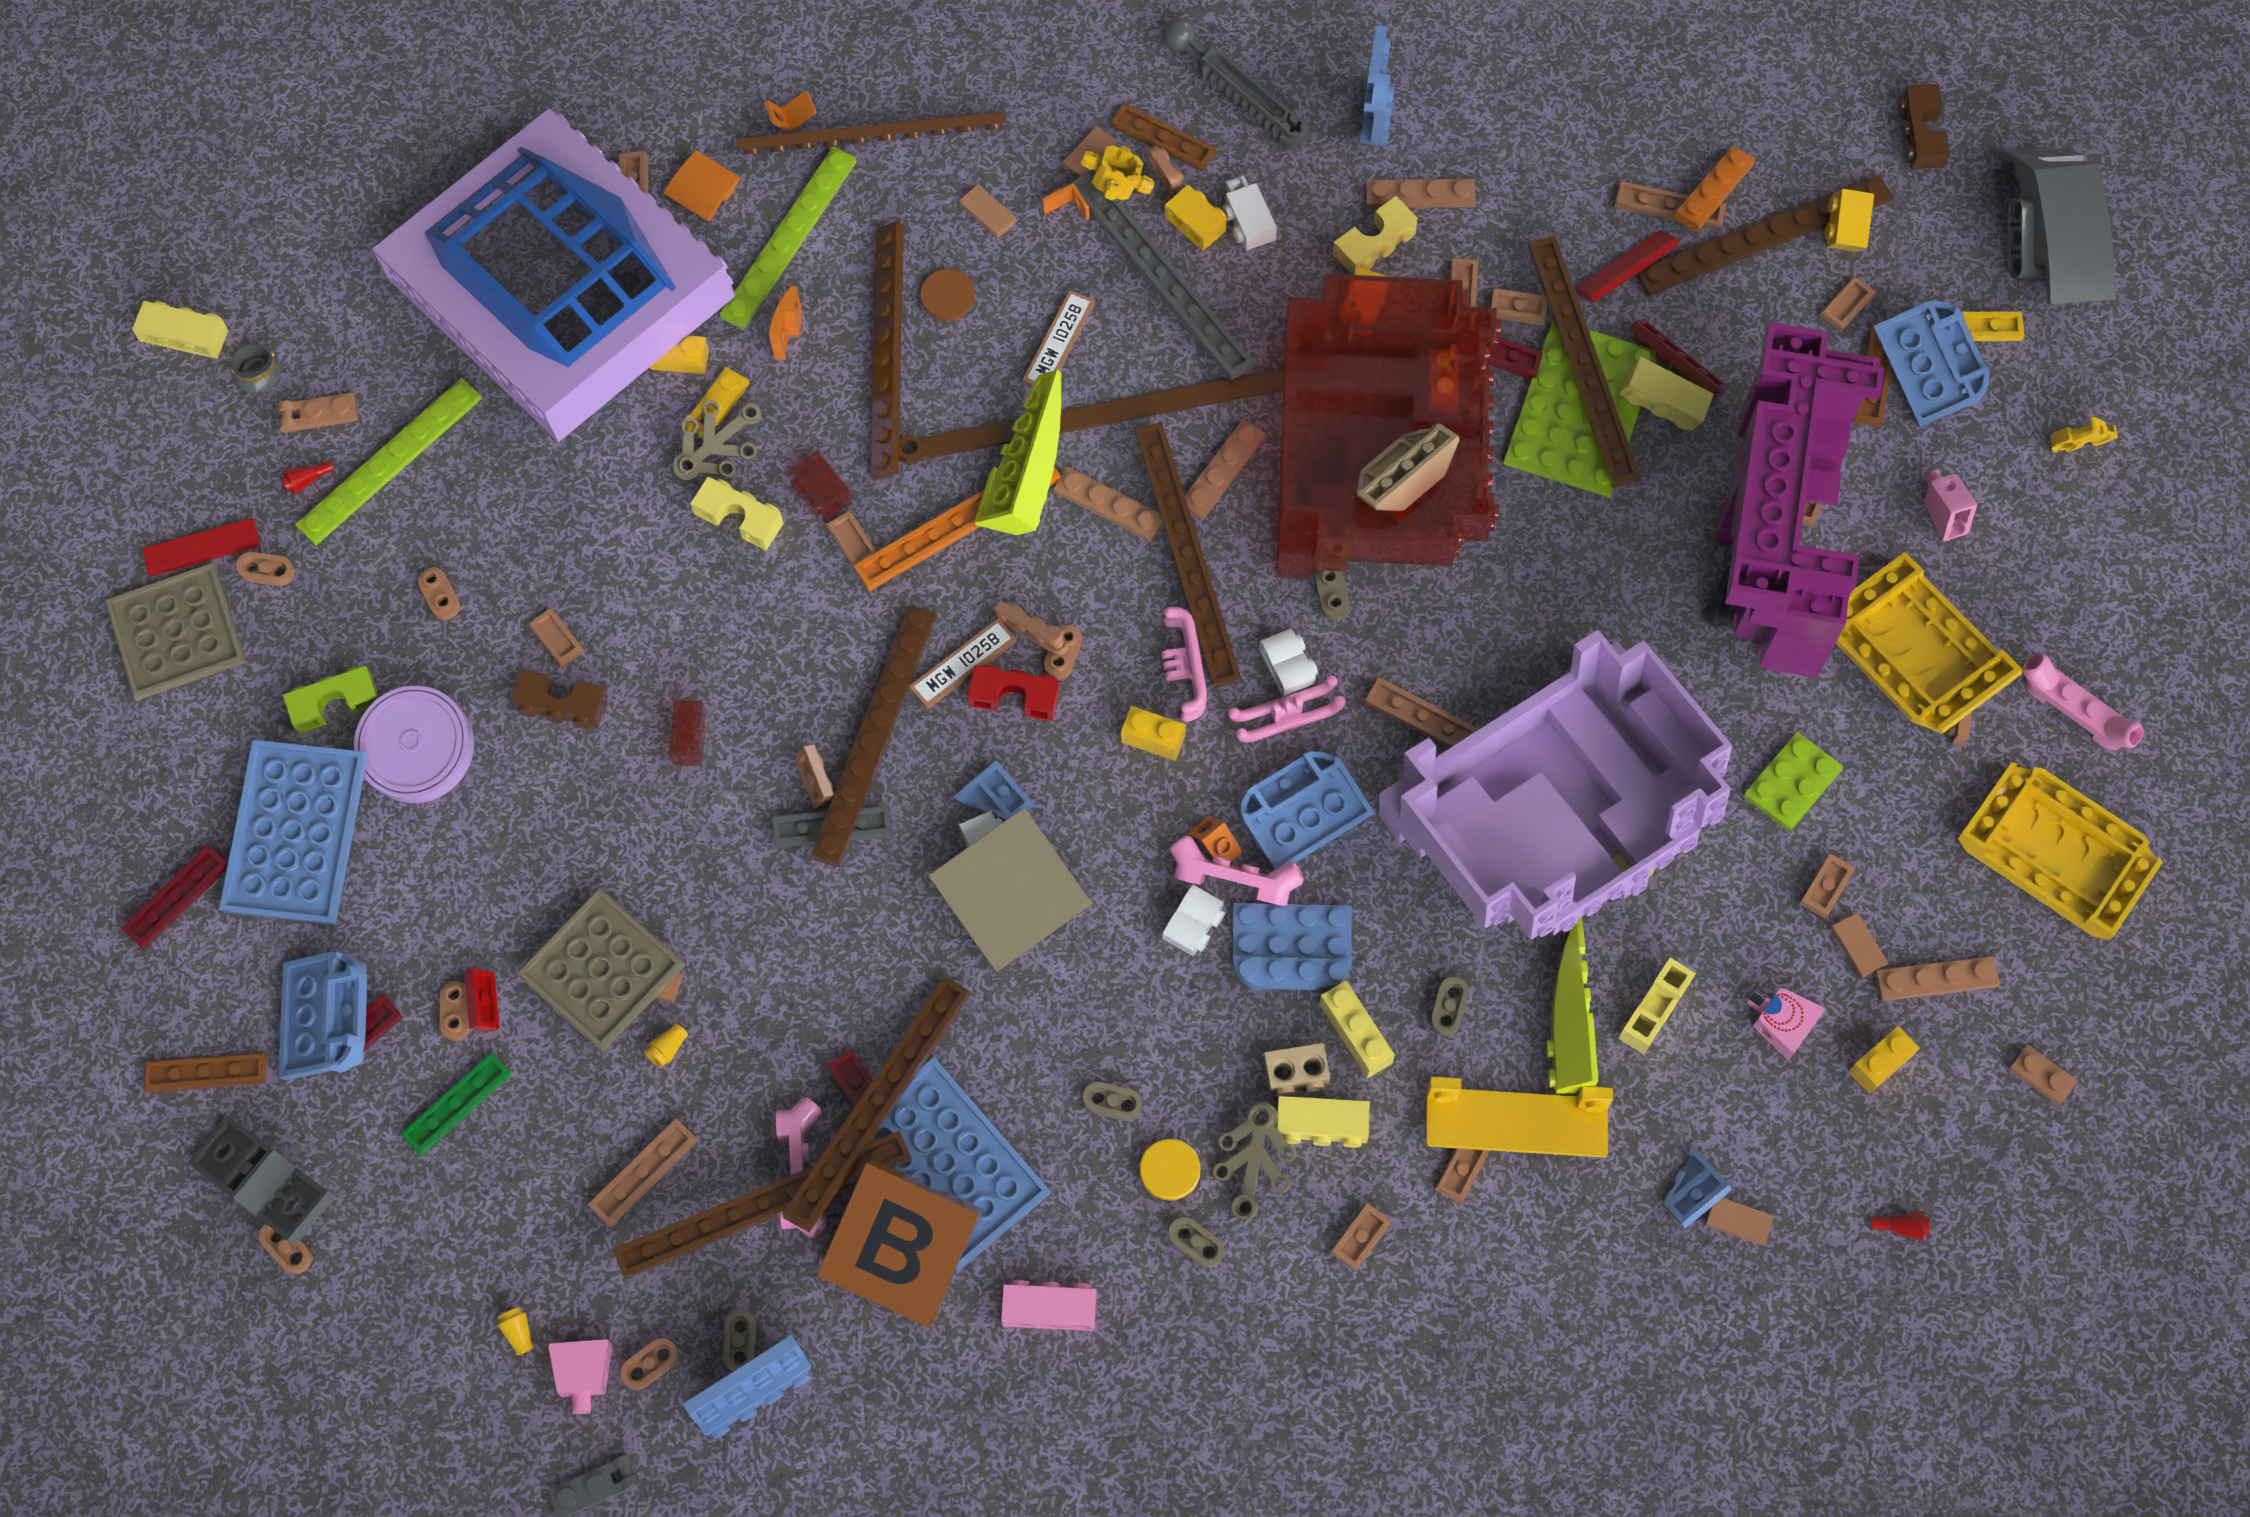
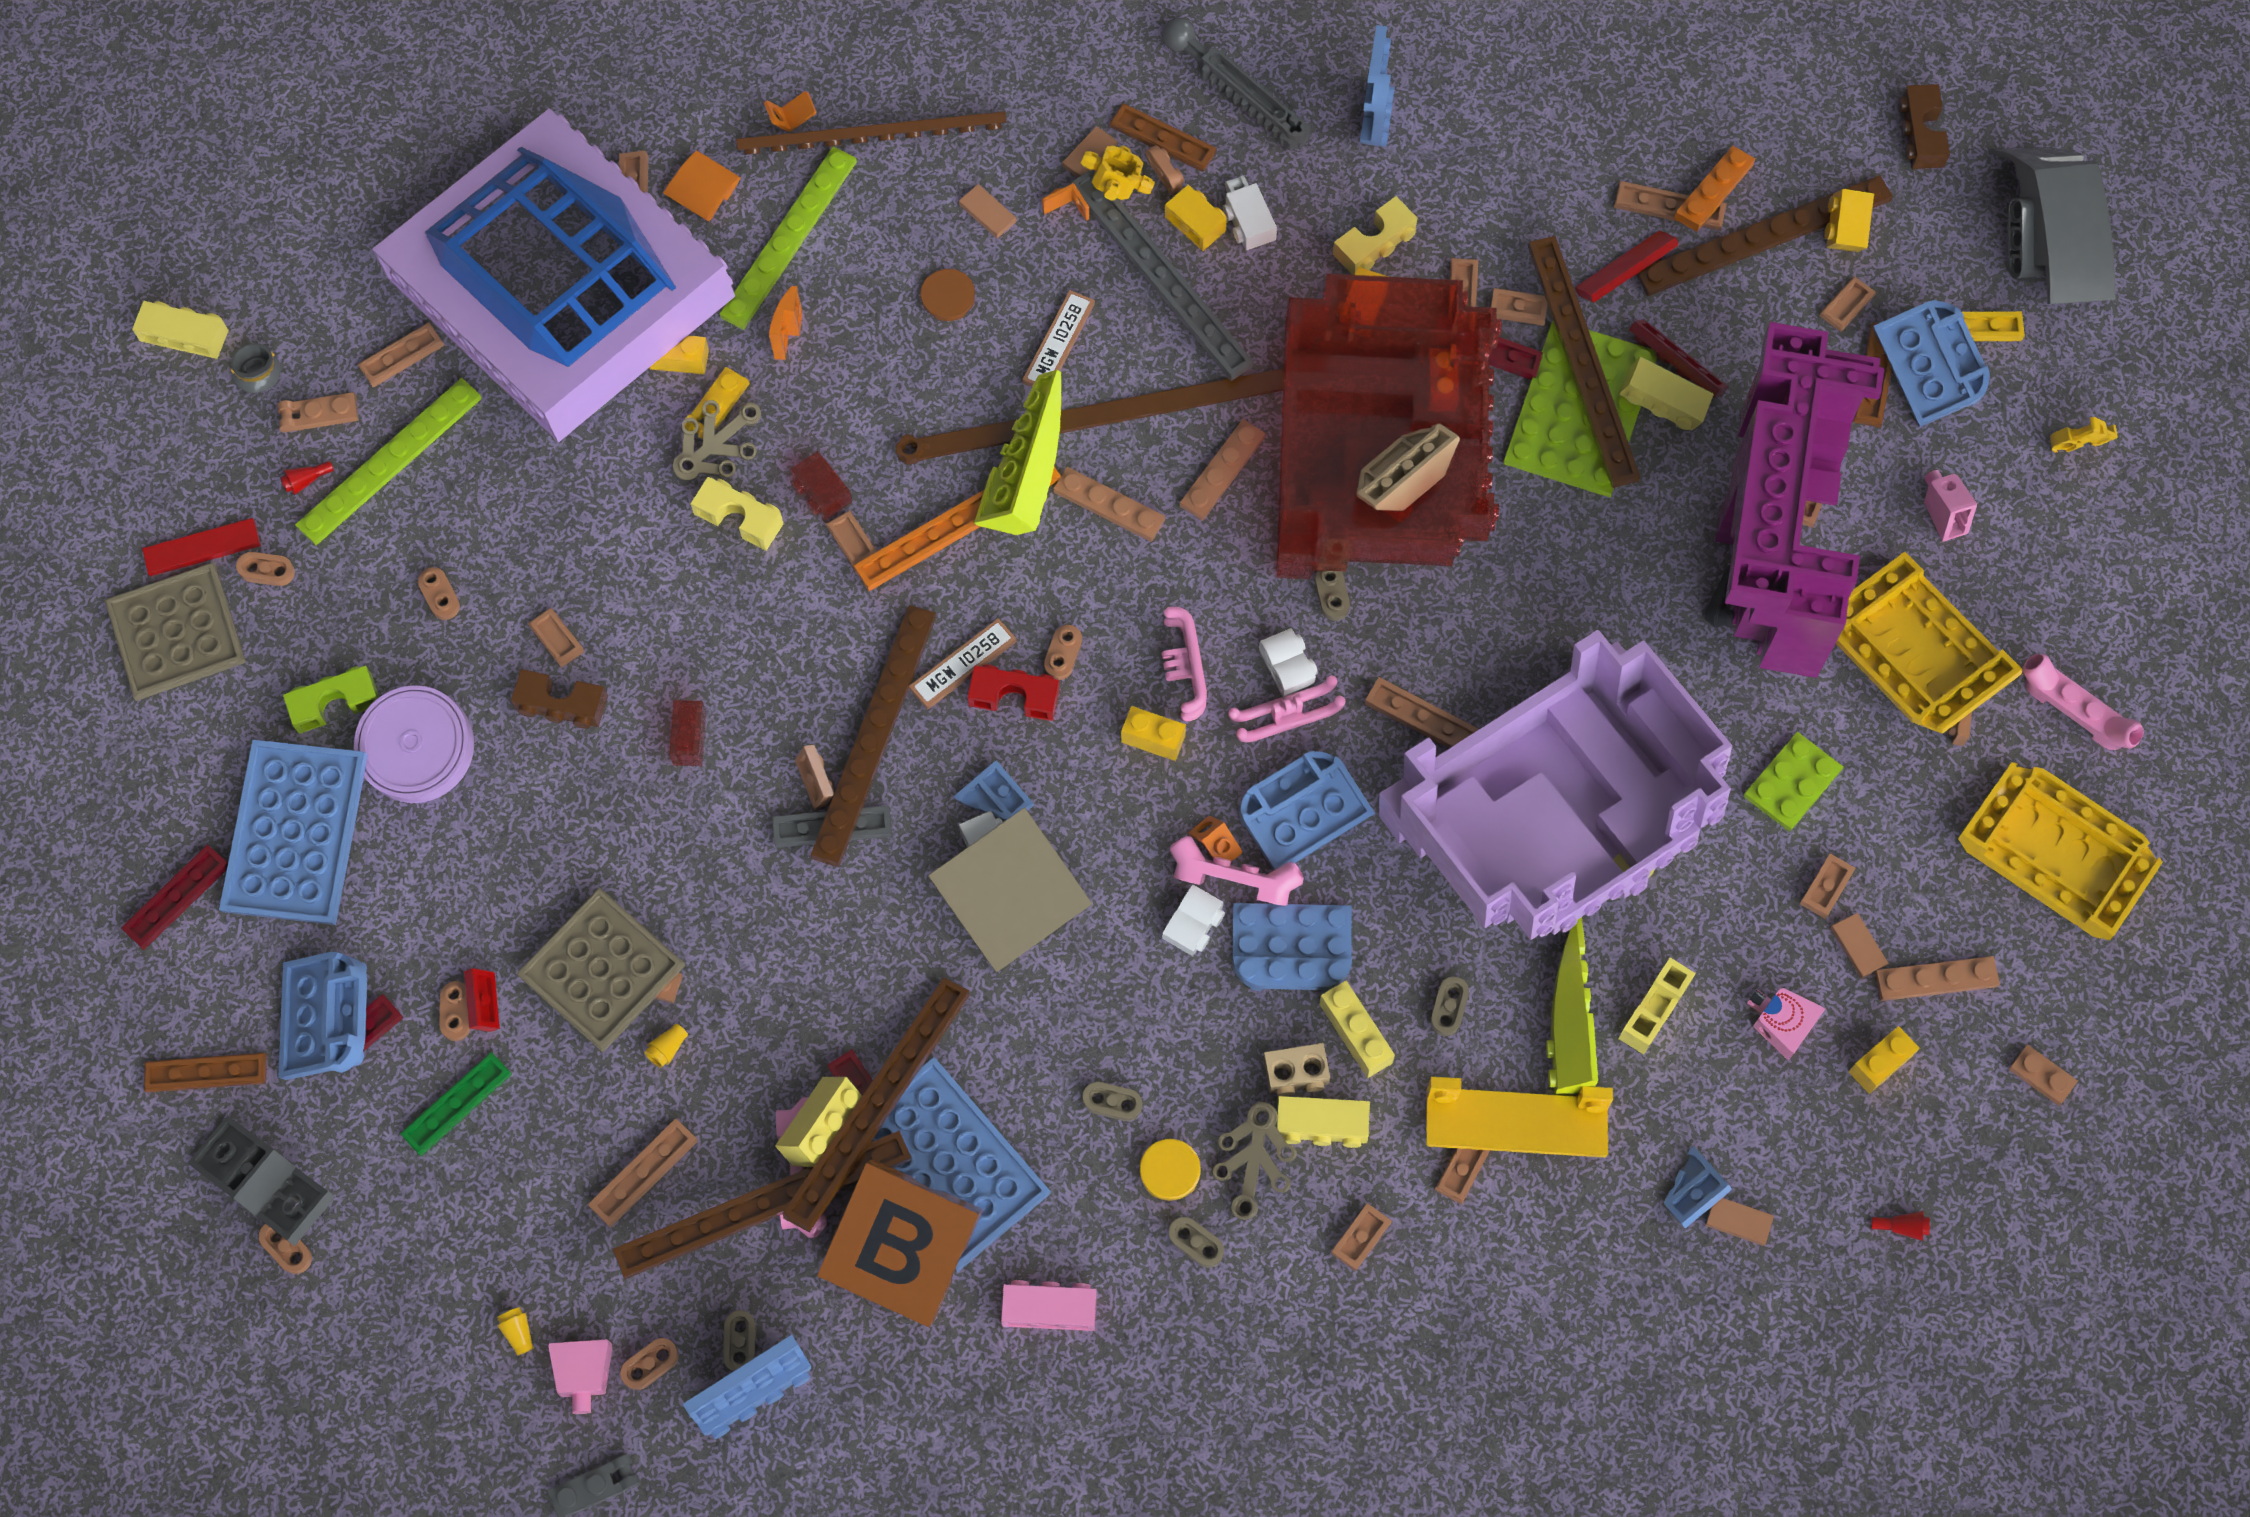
(400, 354): none -> nougat tile
(818, 1121): none -> light yellow brick
(887, 351): reddish brown plate -> none
(1032, 628): nougat plate -> none
(1188, 555): reddish brown plate -> none
(1422, 192): nougat plate -> none

